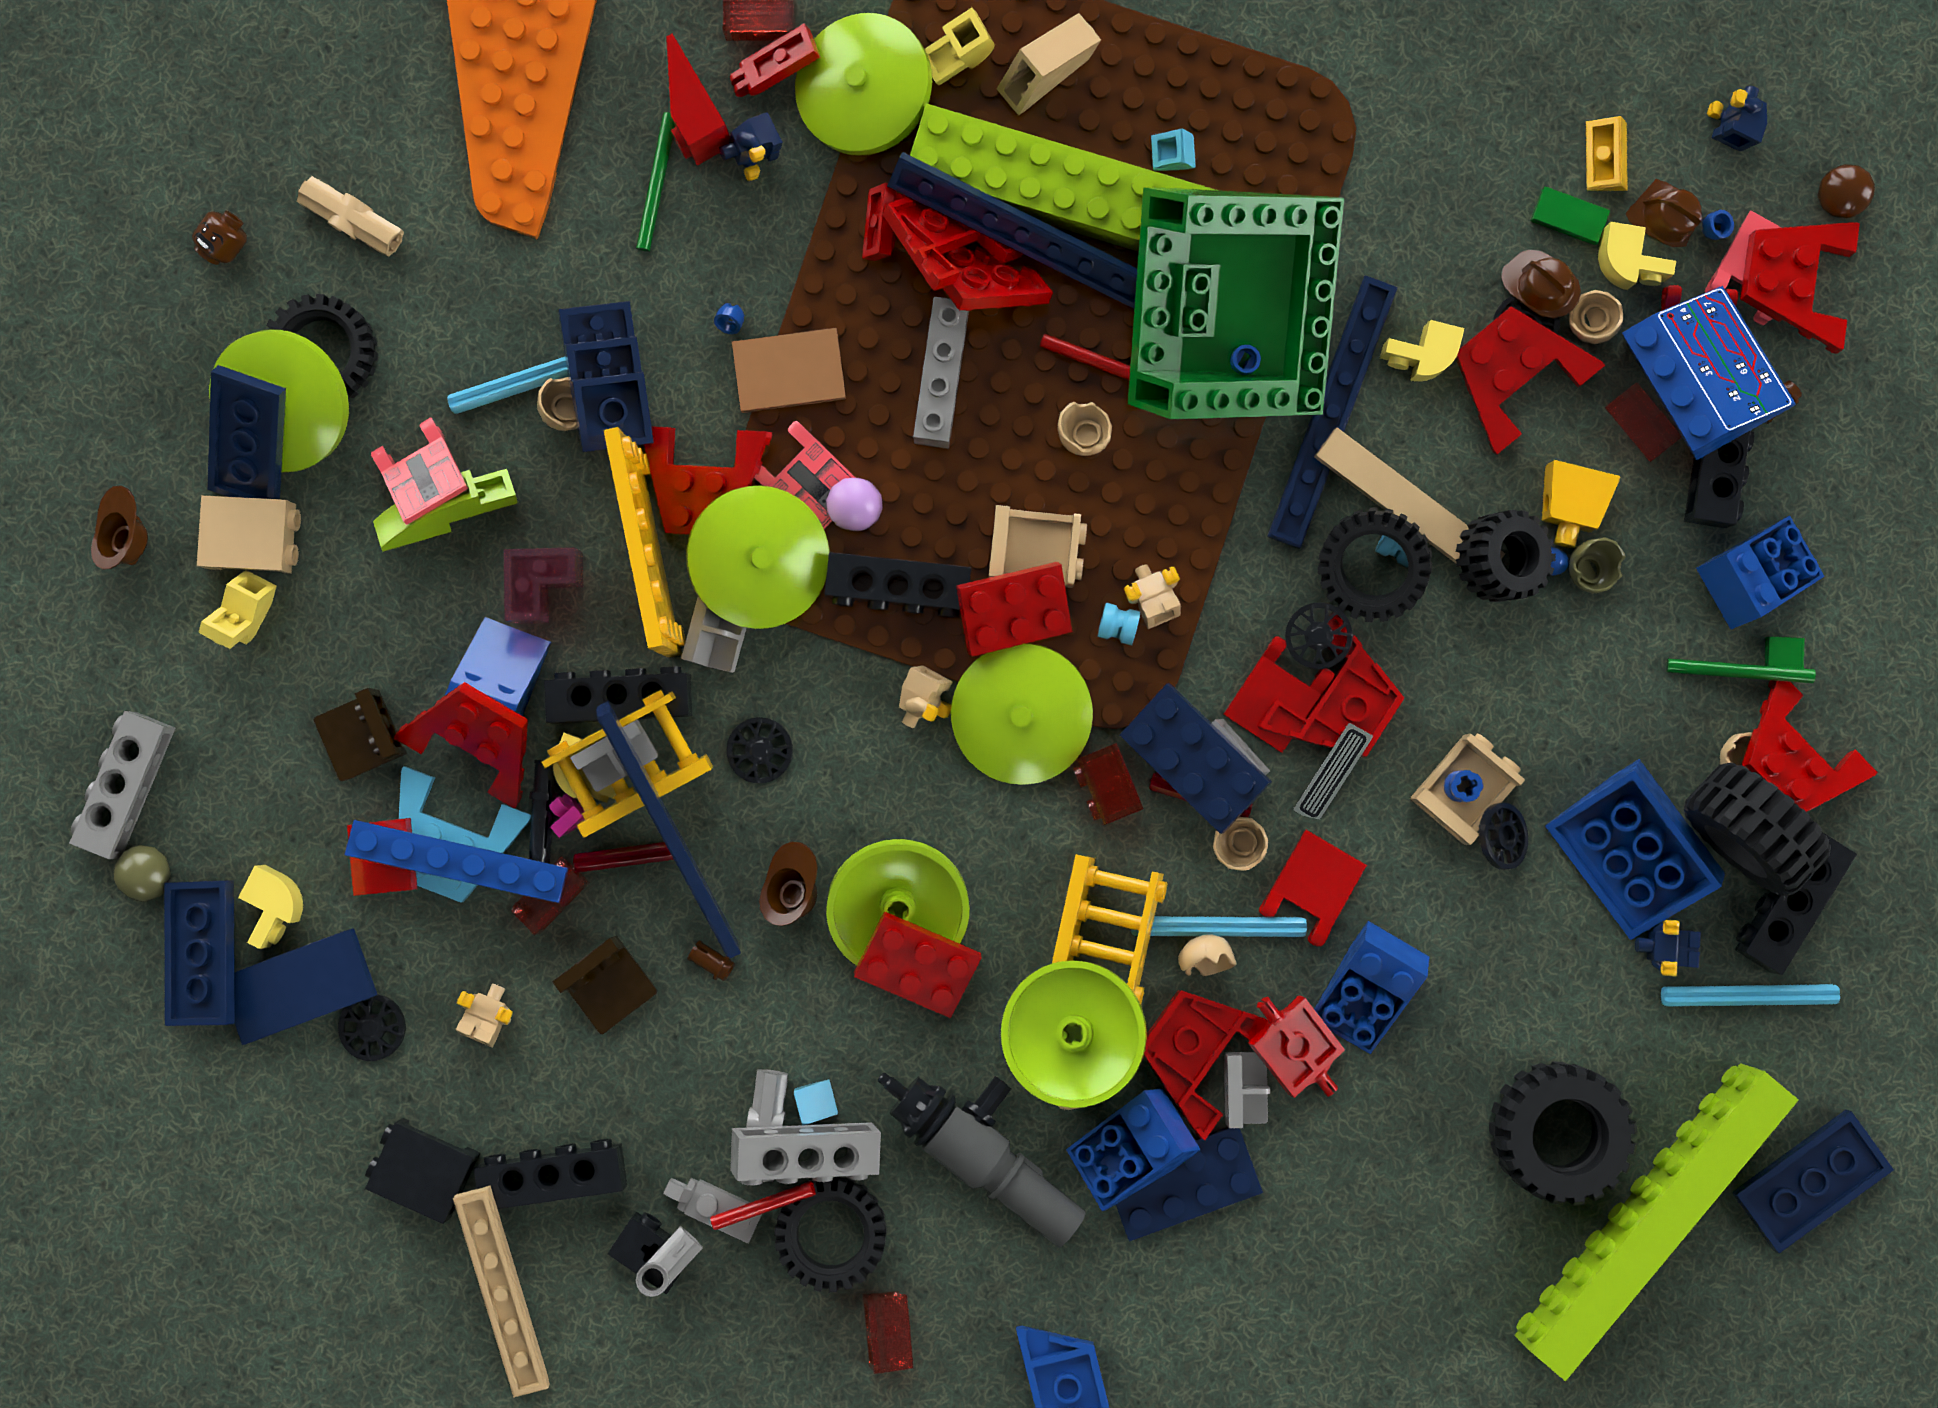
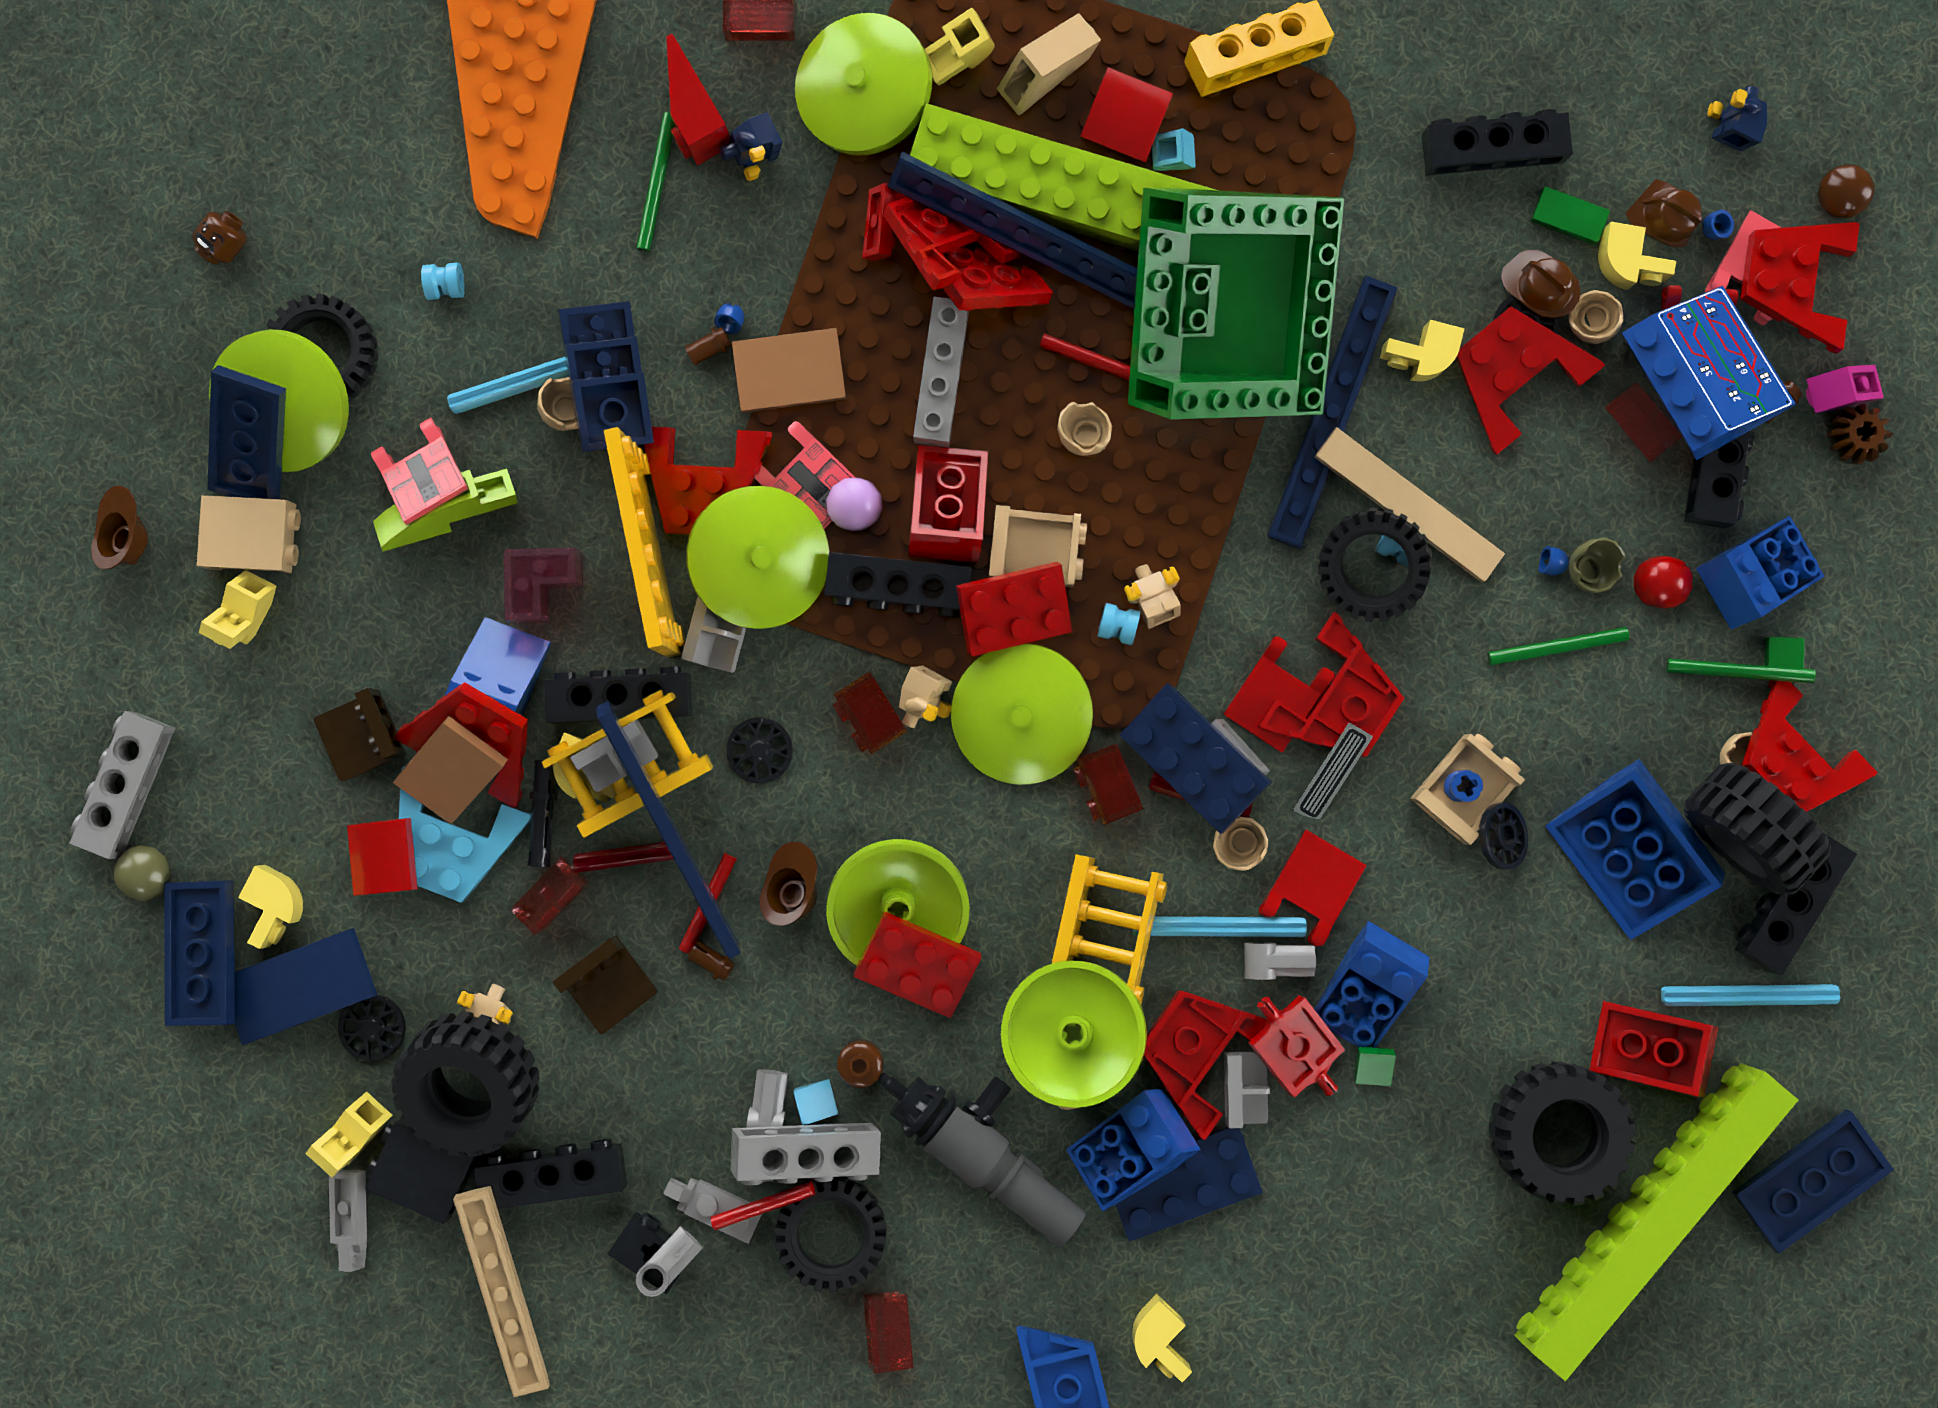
(348, 1218): none -> light grey hinge
(349, 1135): none -> light yellow brick
(350, 216): tan piece -> none
(442, 281): none -> medium azure wheel
(442, 1113): none -> black tyre
(450, 770): none -> medium nougat tile
(456, 861): blue plate -> none
(569, 813): dark pink tile -> none
(699, 920): none -> red bar
(708, 345): none -> reddish brown pin
(775, 62): red hinge -> none
(860, 1063): none -> reddish brown head
(869, 713): none -> clear red brick
(948, 504): none -> red slope
(1126, 114): none -> red slope
(1153, 1331): none -> light yellow brick
(1207, 954): tan hair -> none
(1214, 72): none -> yellow brick
(1252, 362): blue hinge -> none
(1273, 960): none -> light grey piece
(1318, 635): black wheel -> none
(1374, 1066): none -> green tile
(1528, 552): black tyre -> none
(1547, 125): none -> black brick
(1558, 646): none -> green bar
(1575, 499): yellow torso -> none
(1606, 154): yellow slope -> none
(1654, 1049): none -> red slope
(1663, 582): none -> red hair
(1670, 947): dark blue piece -> none
(1844, 388): none -> dark pink slope
(1847, 437): none -> reddish brown gear

